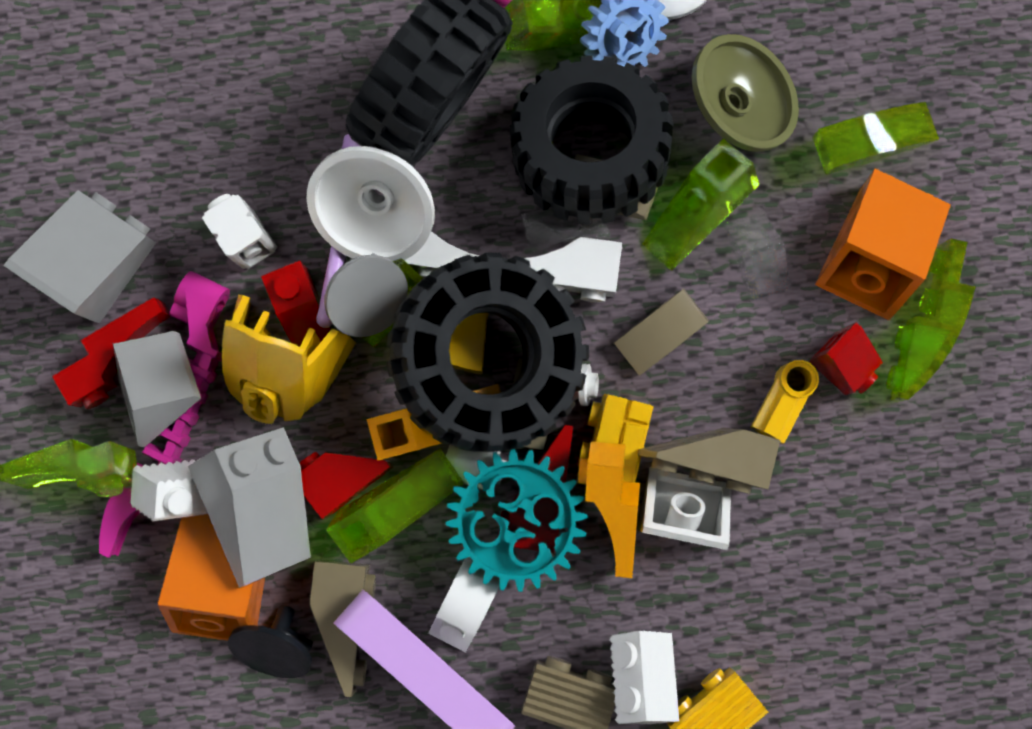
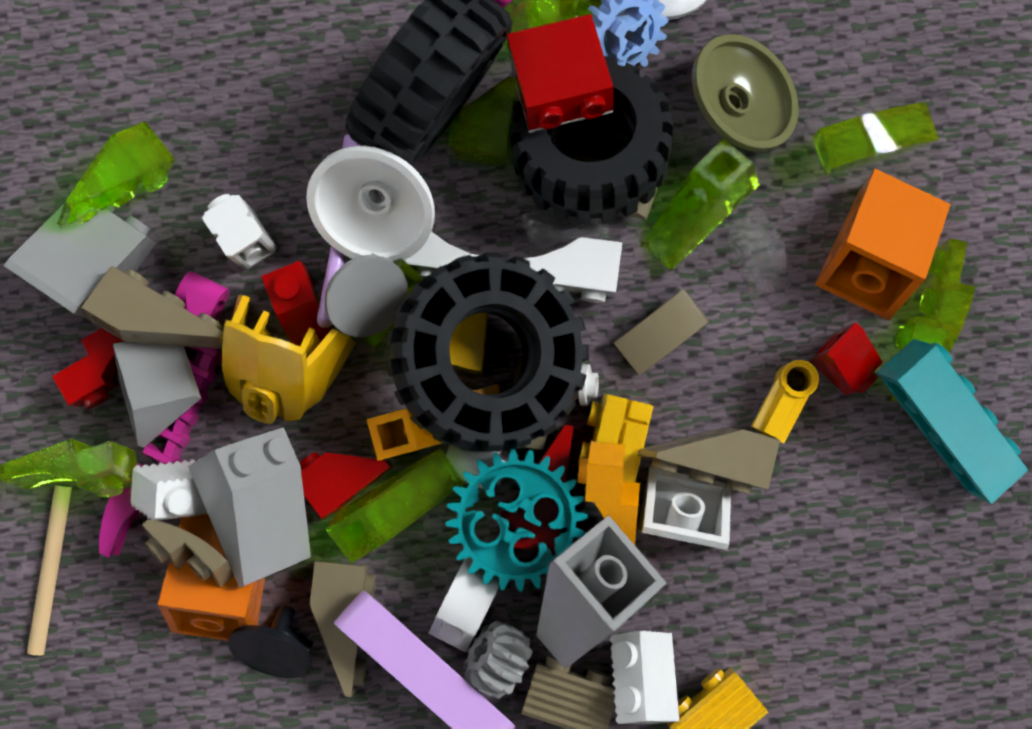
(49, 570): none -> tan bar
(124, 167): none -> clear neon green slope
(140, 315): none -> dark tan slope
(183, 547): none -> dark tan slope
(485, 126): none -> clear neon green slope
(497, 659): none -> light grey gear
(560, 73): none -> red piece
(593, 591): none -> light grey slope
(953, 419): none -> teal brick

